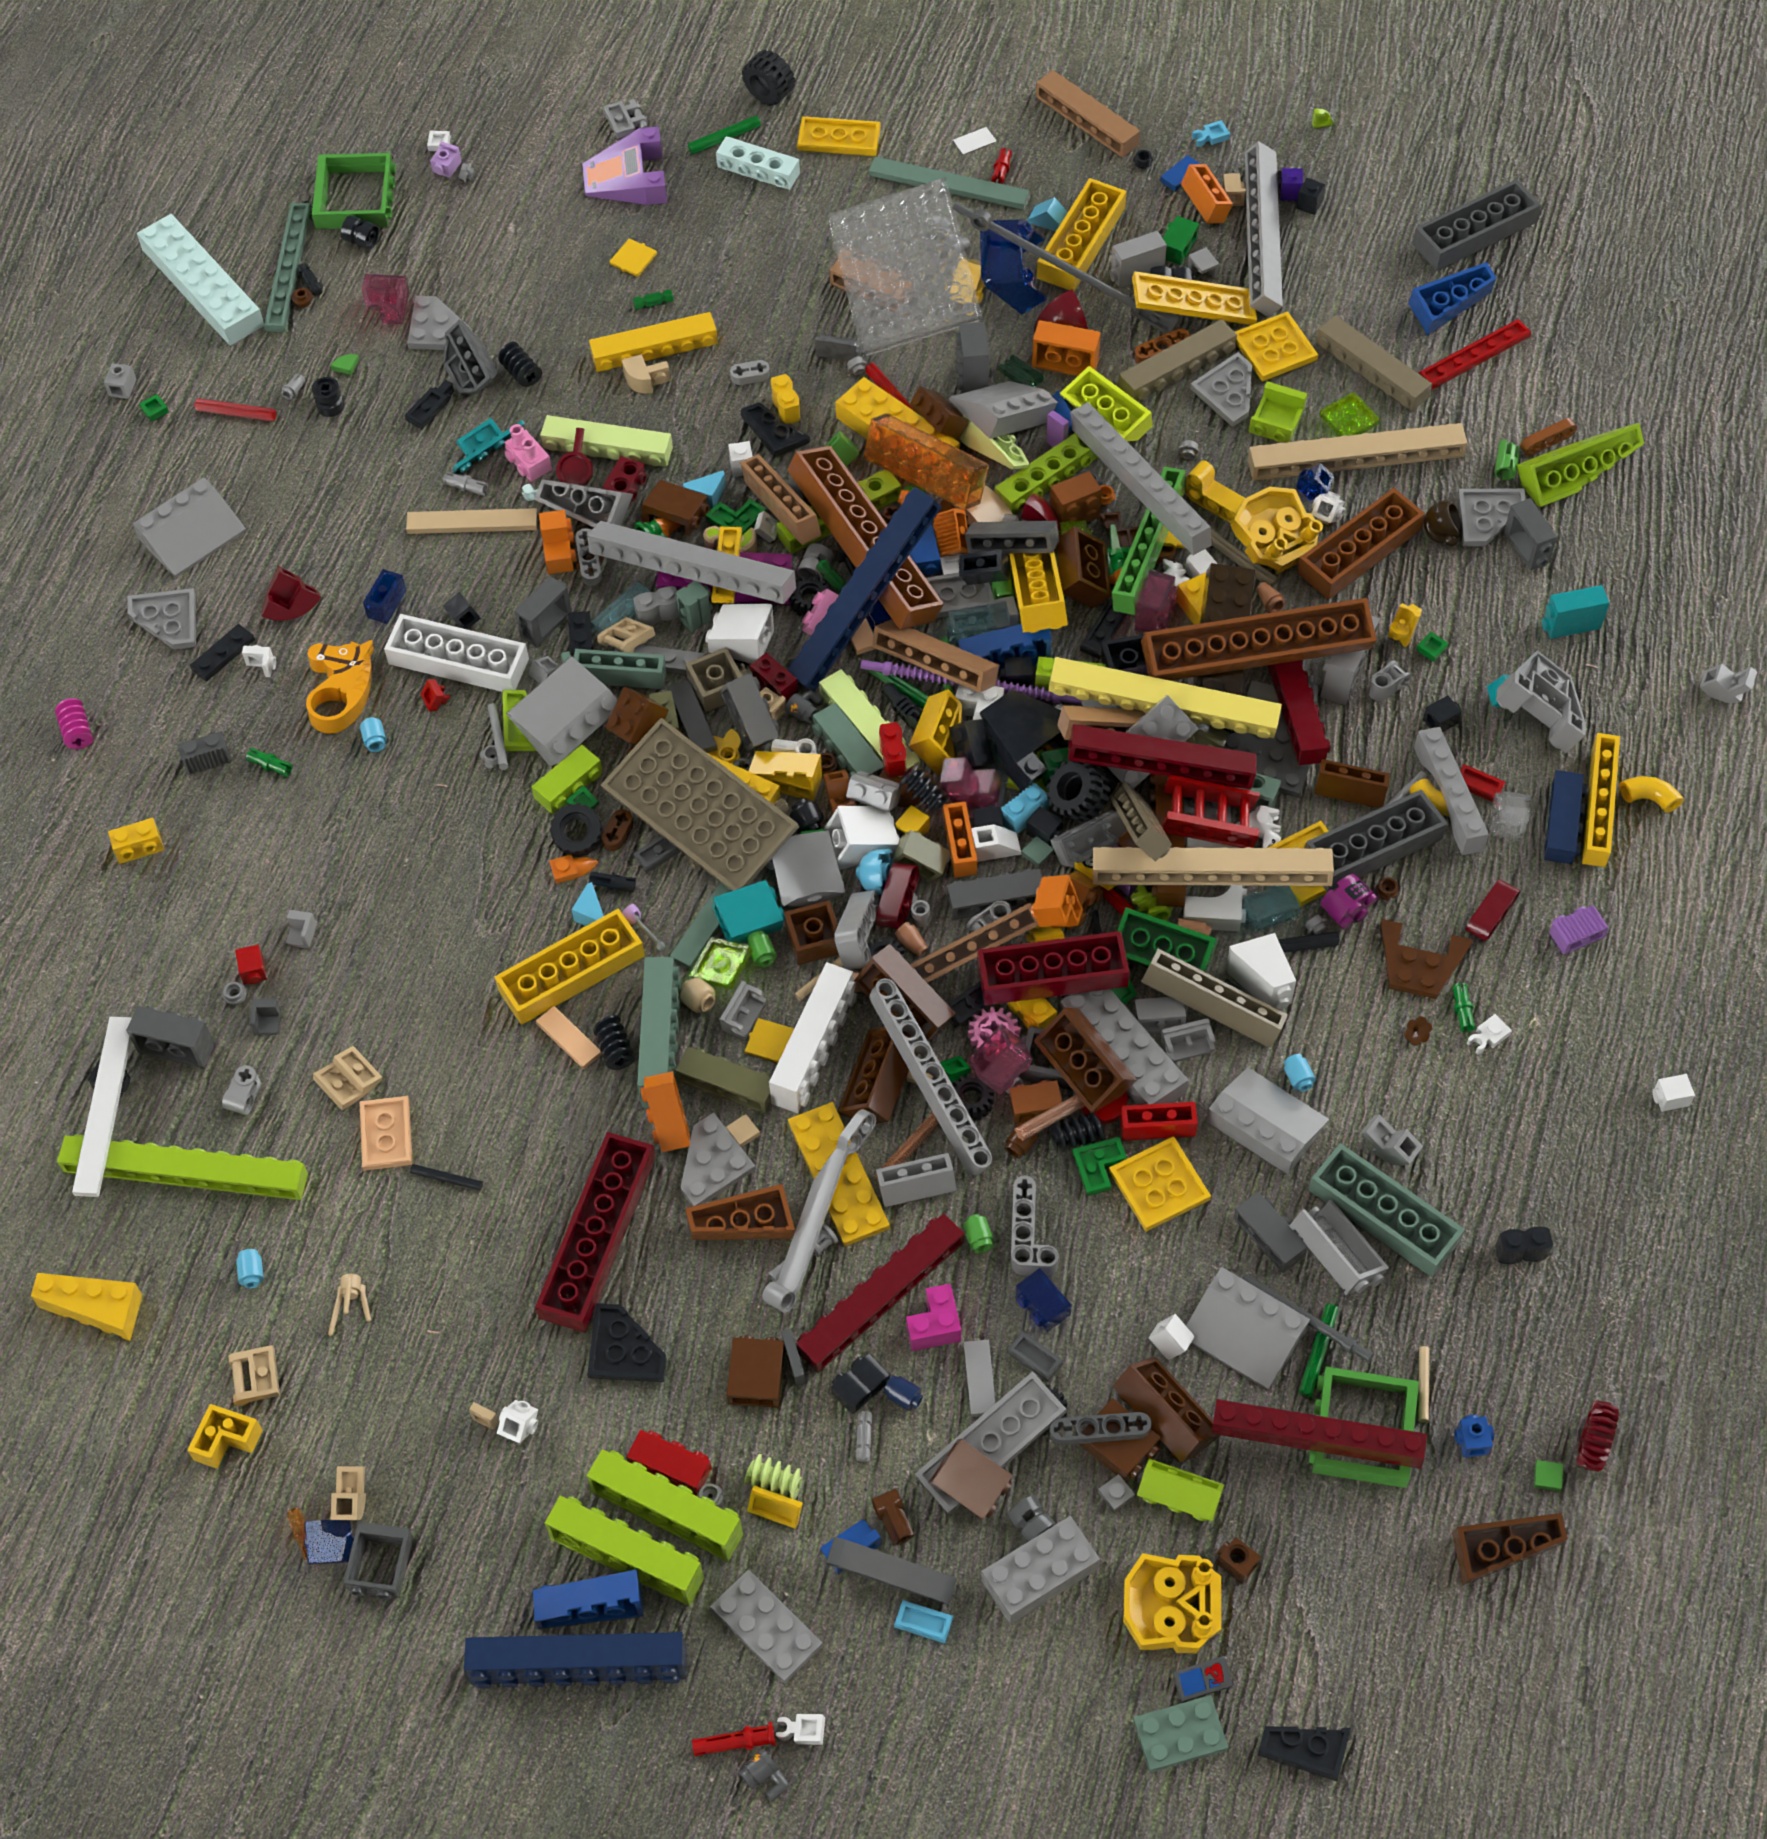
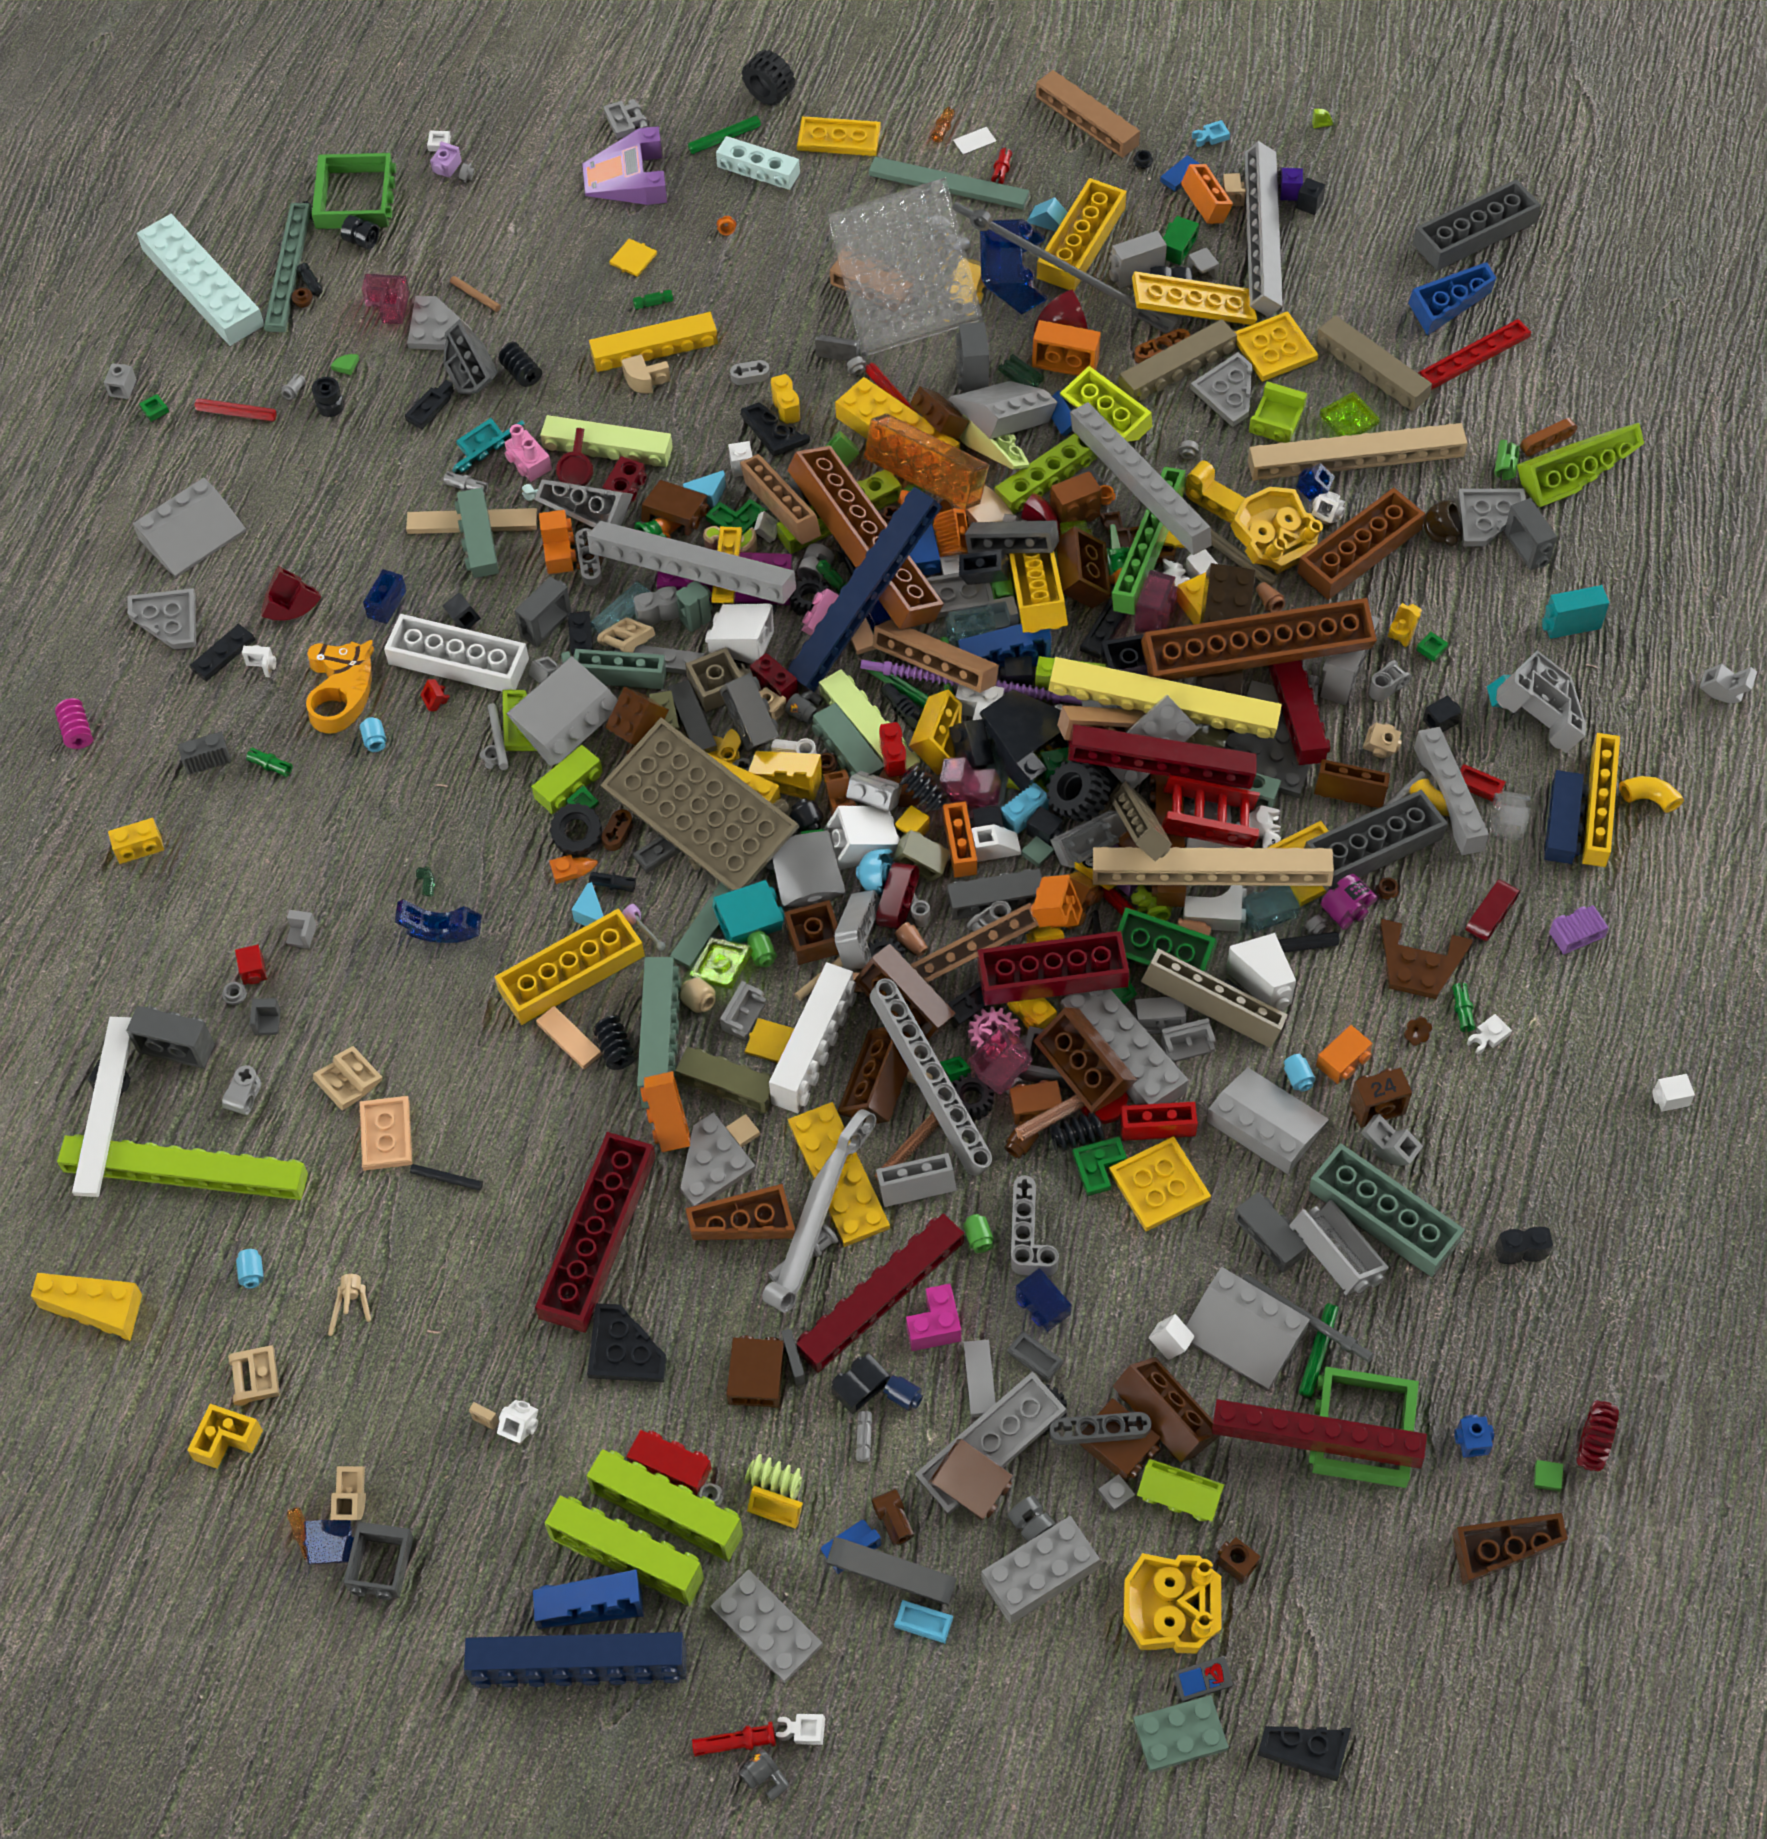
(428, 880): none -> clear green arm
(438, 927): none -> clear blue arch
(475, 293): none -> medium nougat bar
(477, 532): none -> sand green brick
(728, 229): none -> orange plate
(943, 124): none -> clear orange axle
(1056, 428): medium lavender tile -> none
(1344, 1054): none -> orange brick
(1380, 1094): none -> reddish brown brick
(1382, 740): none -> tan brick
(1423, 1394): tan bar -> none

